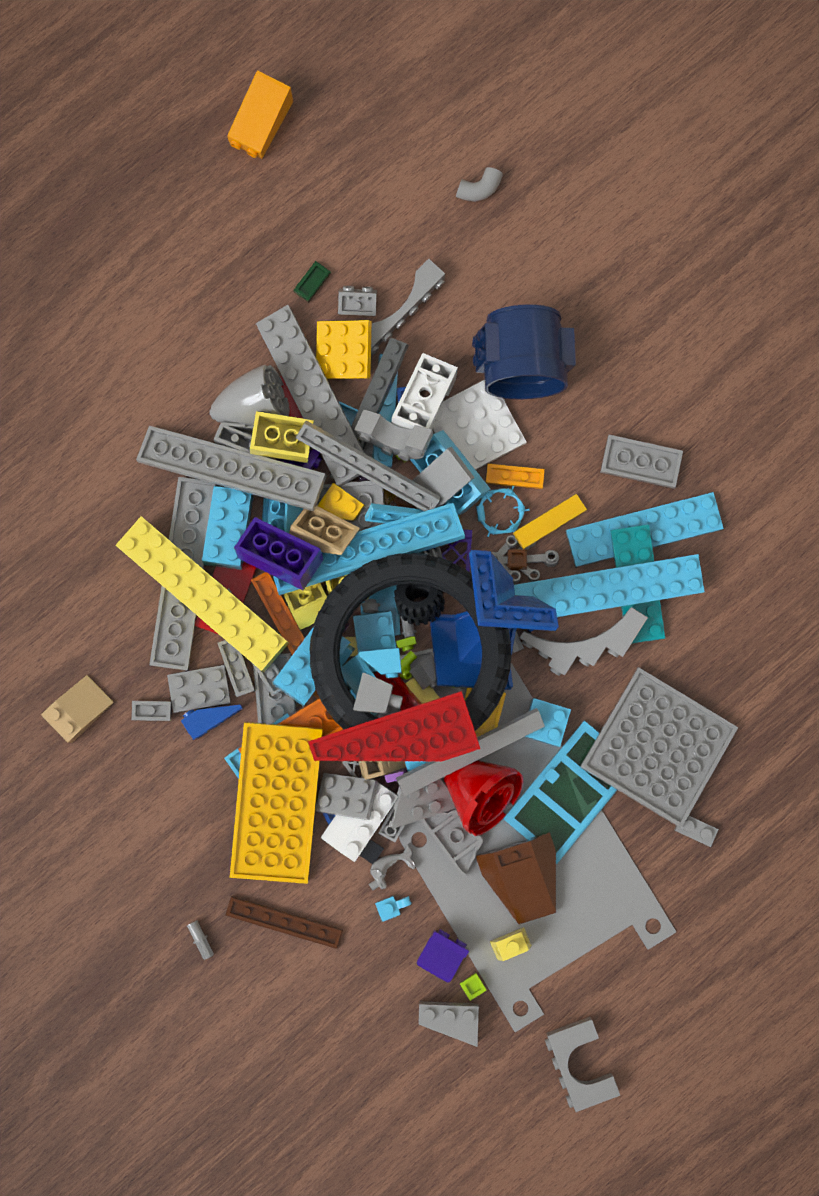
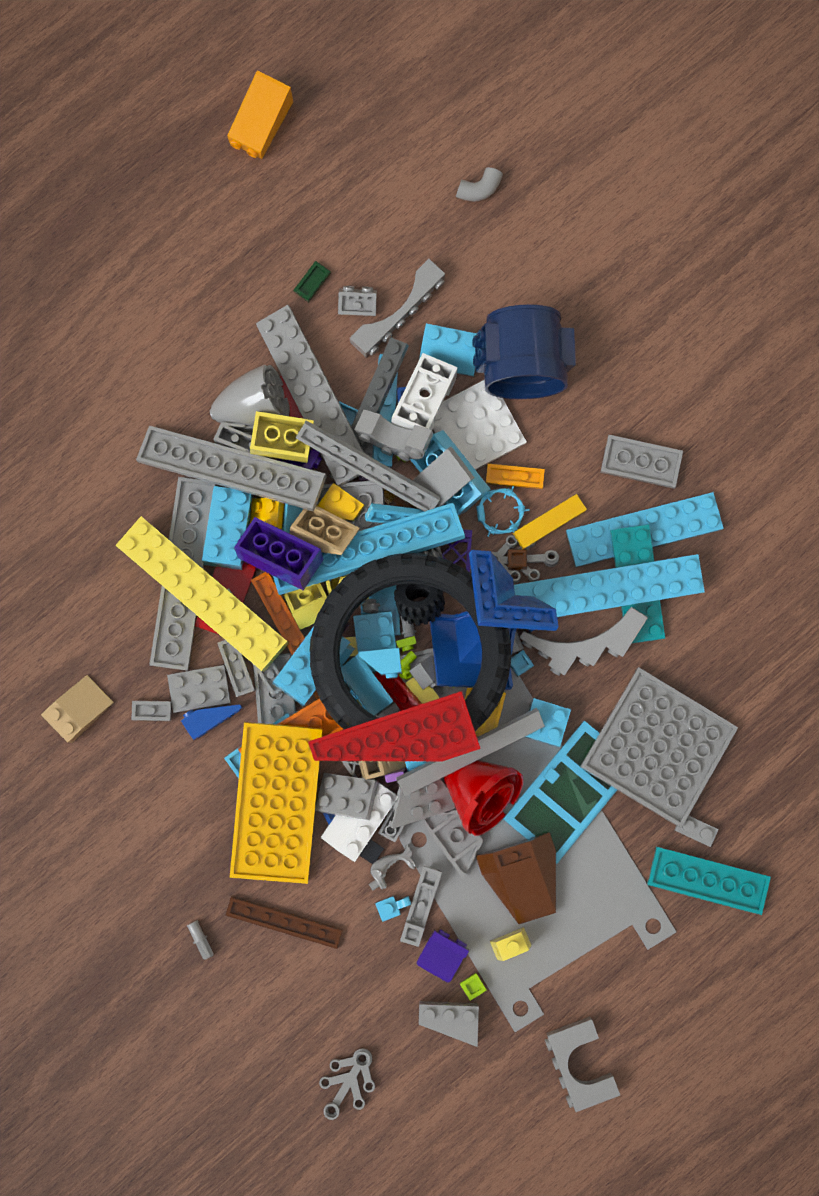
(267, 511): none -> yellow plate
(344, 349): yellow plate -> none
(349, 1080): none -> light grey plant
(375, 696): light grey torso -> none
(420, 906): none -> light grey slope
(450, 347): none -> medium azure slope
(521, 663): none -> medium azure tile
(708, 880): none -> teal plate

